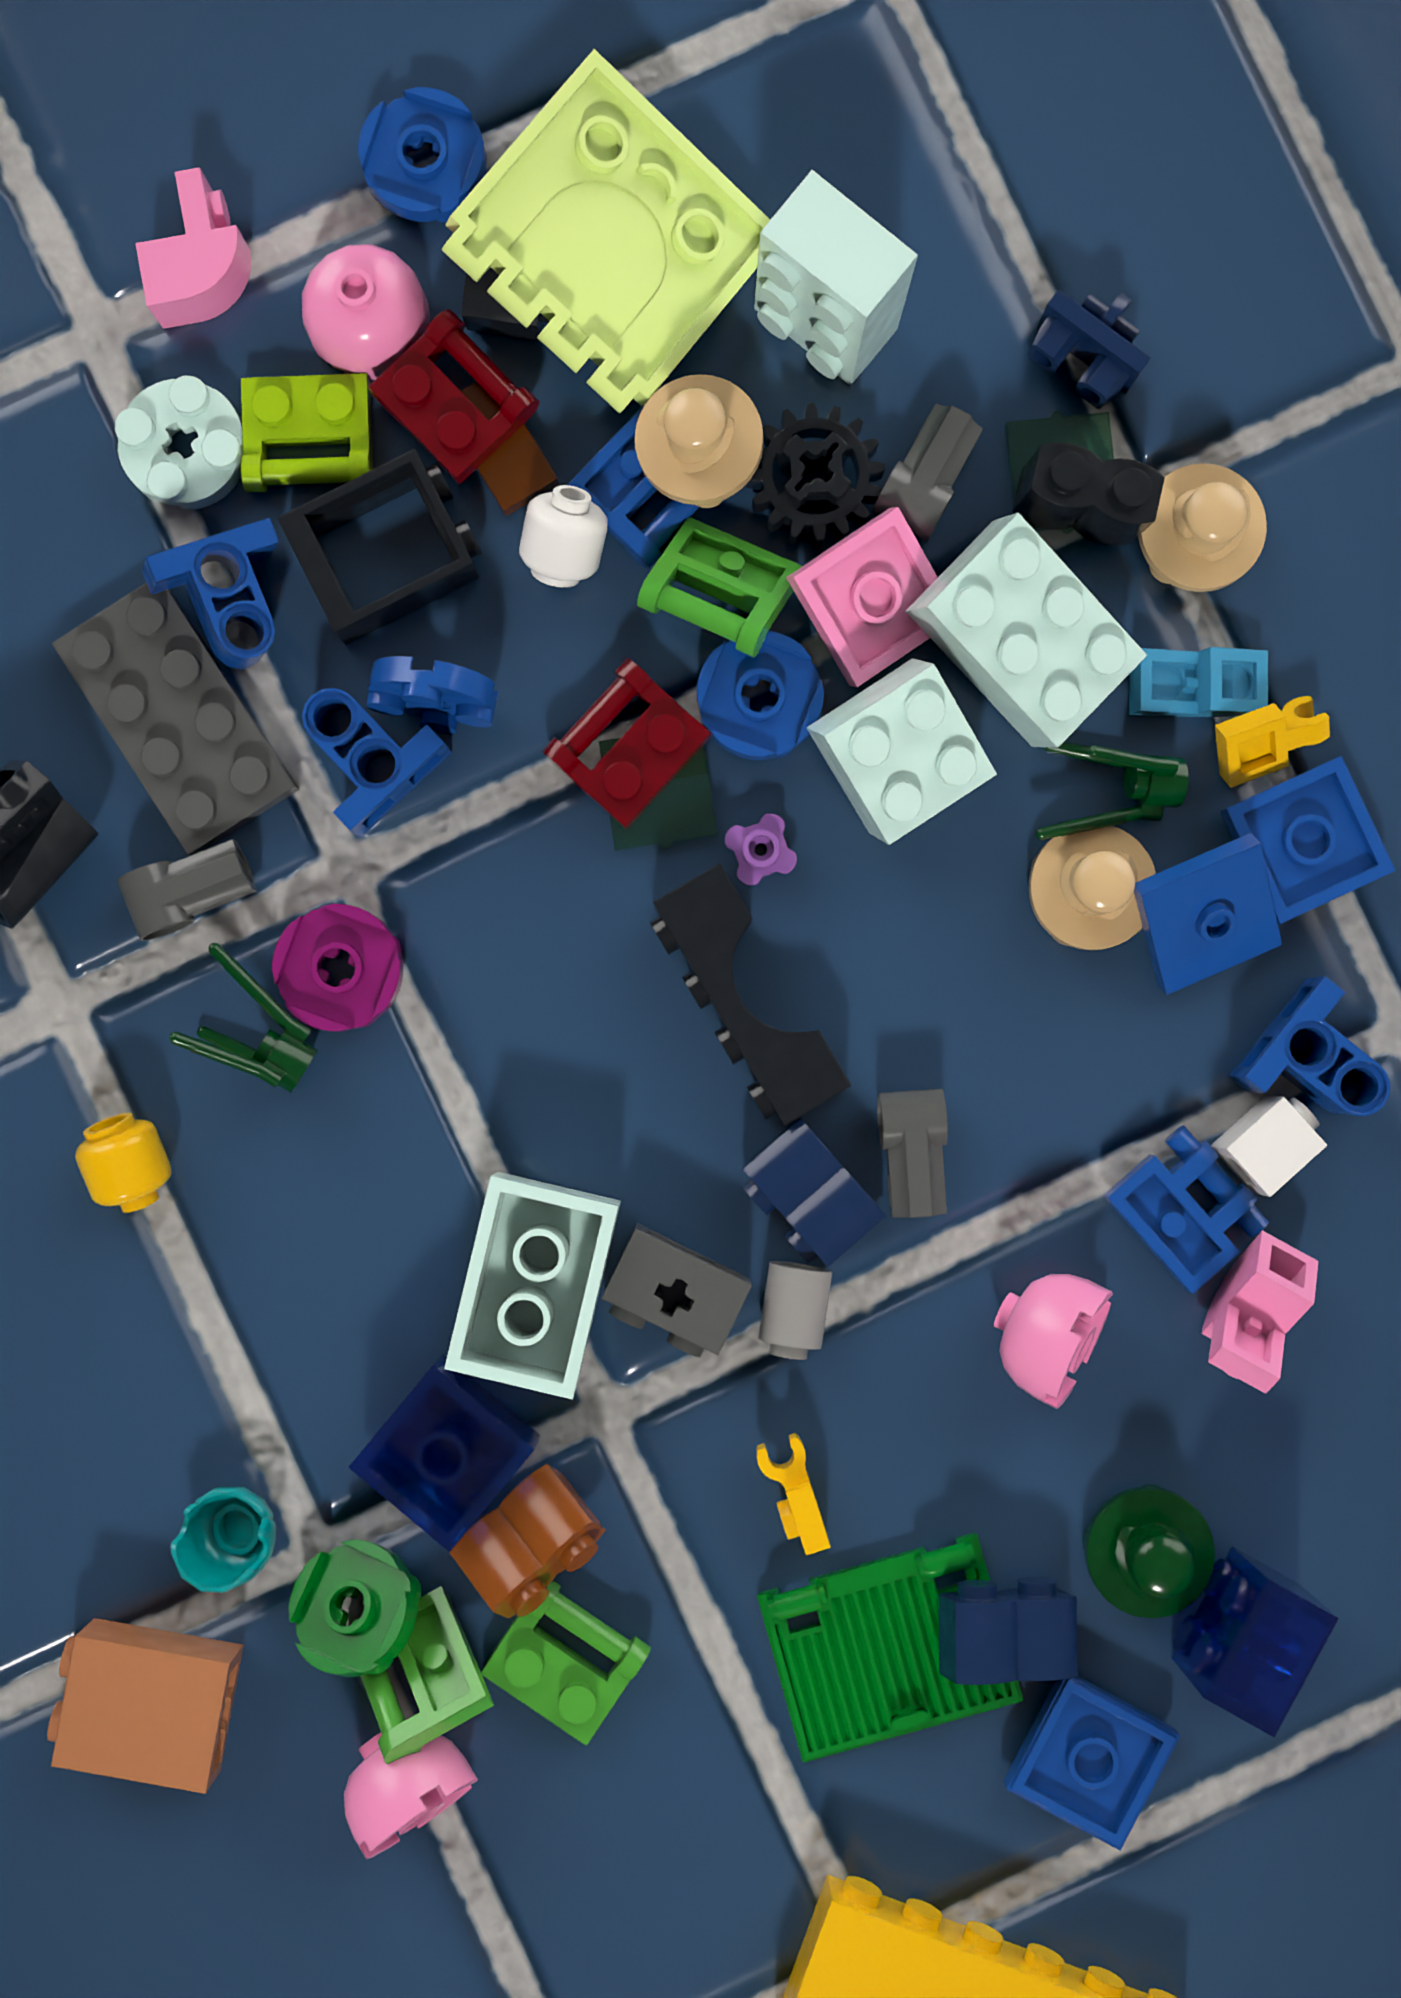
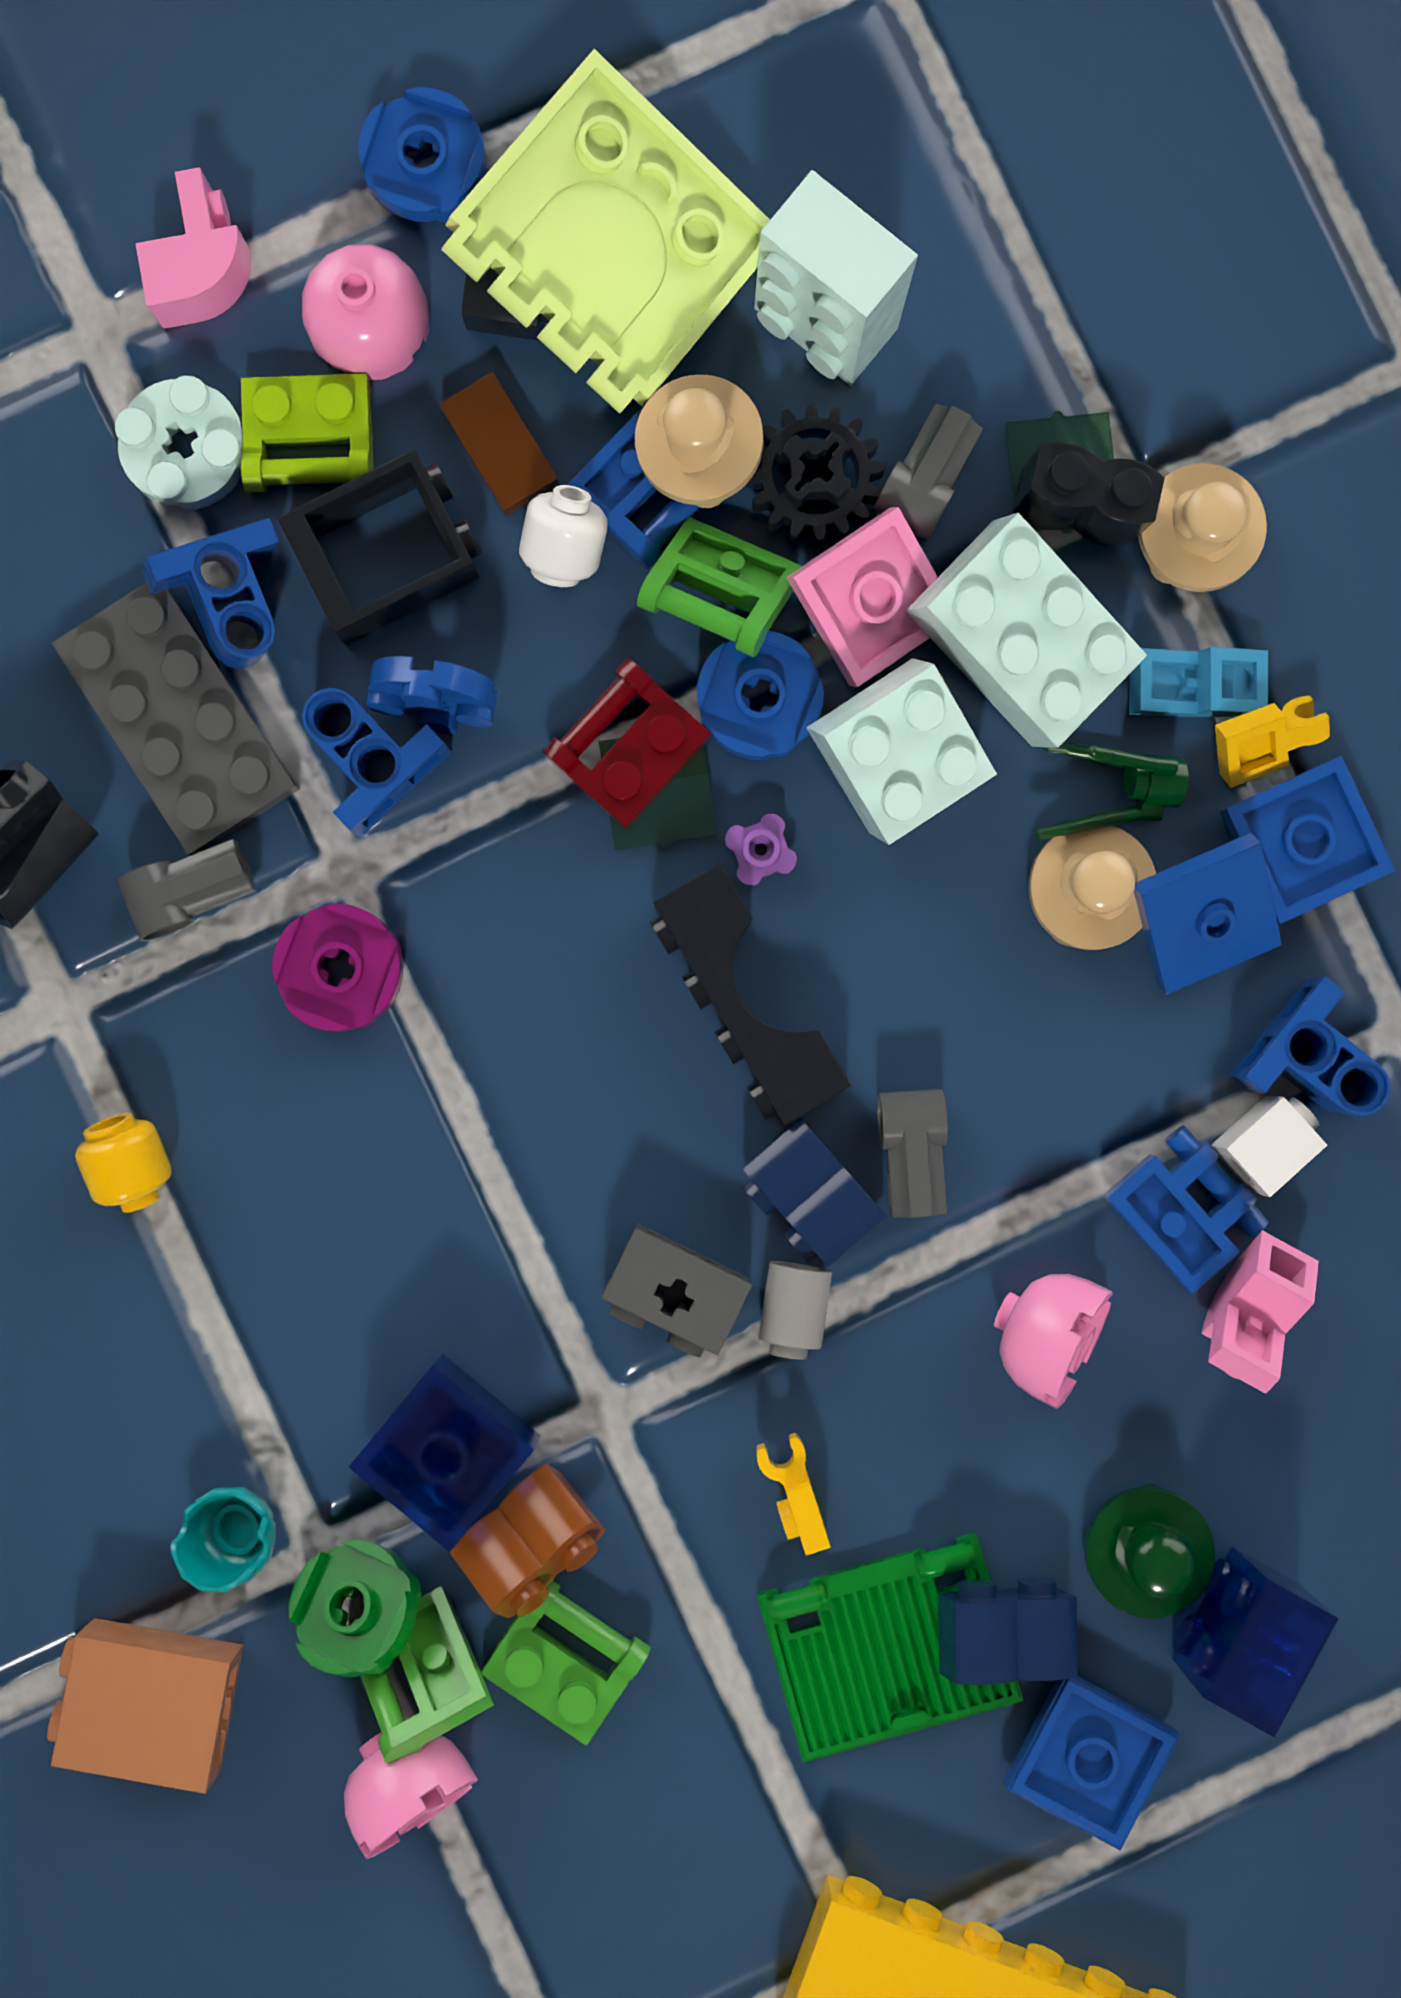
(279, 1057): dark green plant -> none
(438, 411): dark red plate -> none
(532, 1285): light aqua brick -> none
(1095, 337): dark blue hips -> none

